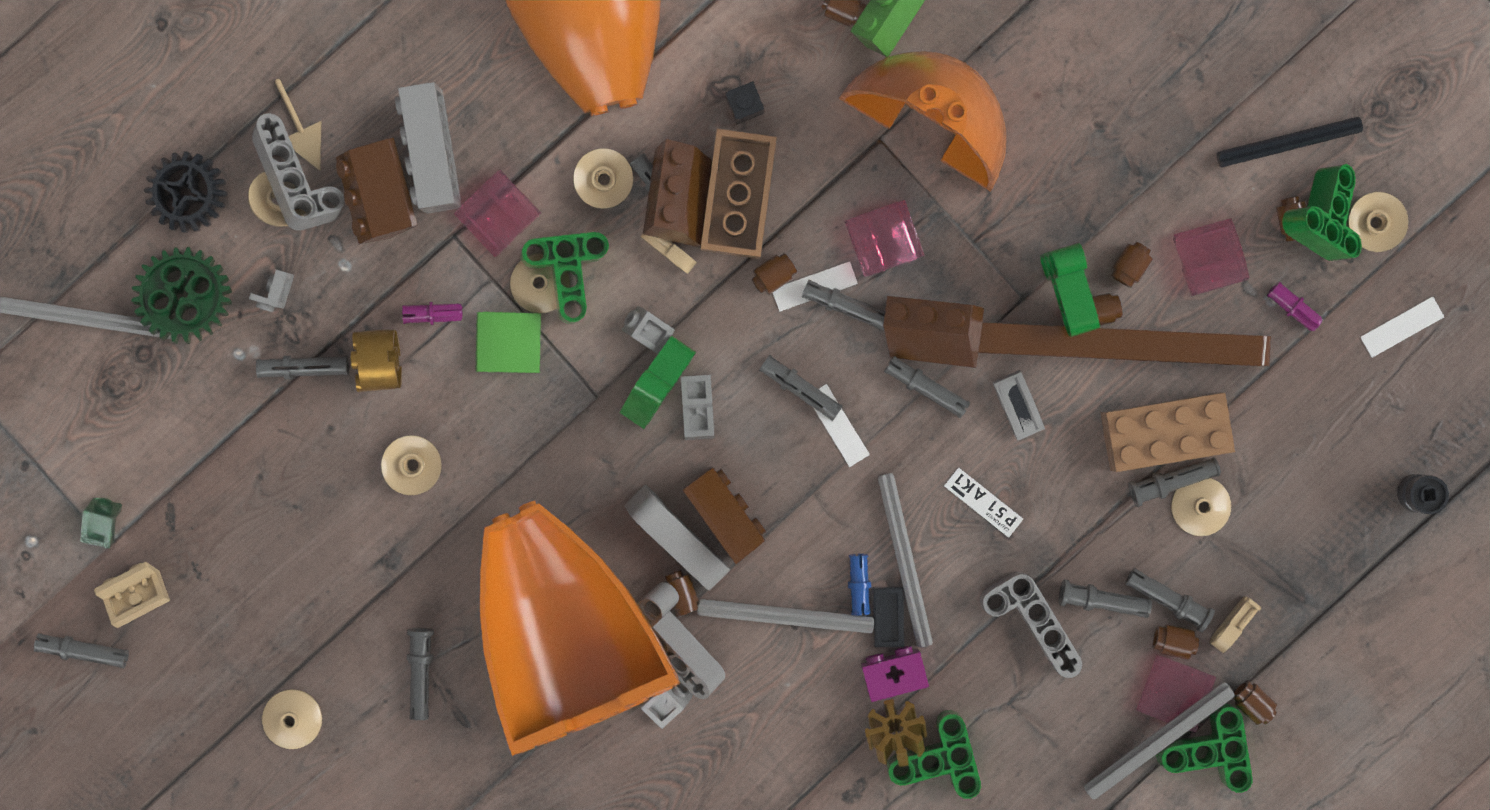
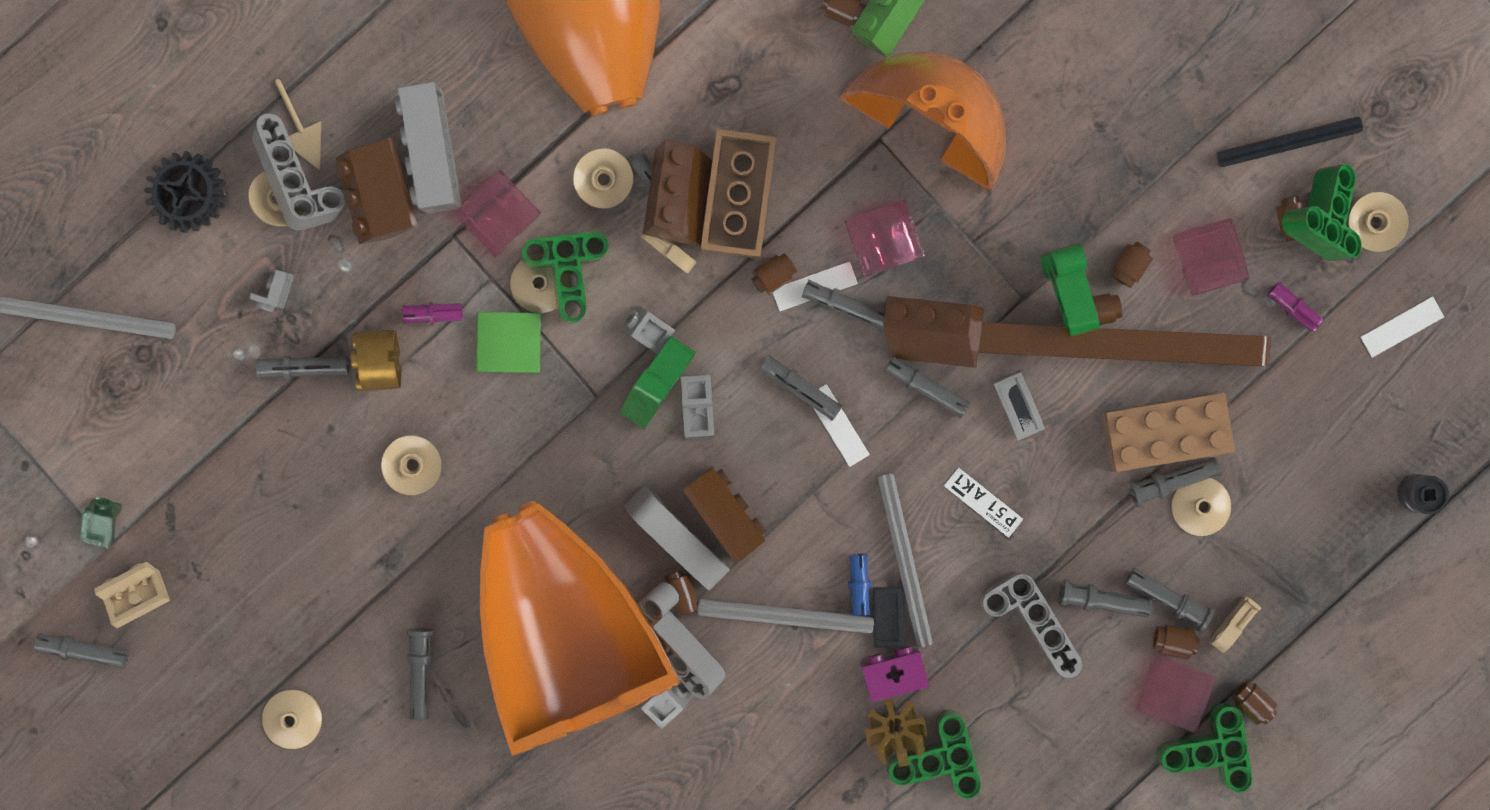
(156, 286): dark green gear -> none
(744, 102): black brick -> none
(1159, 740): light grey axle -> none

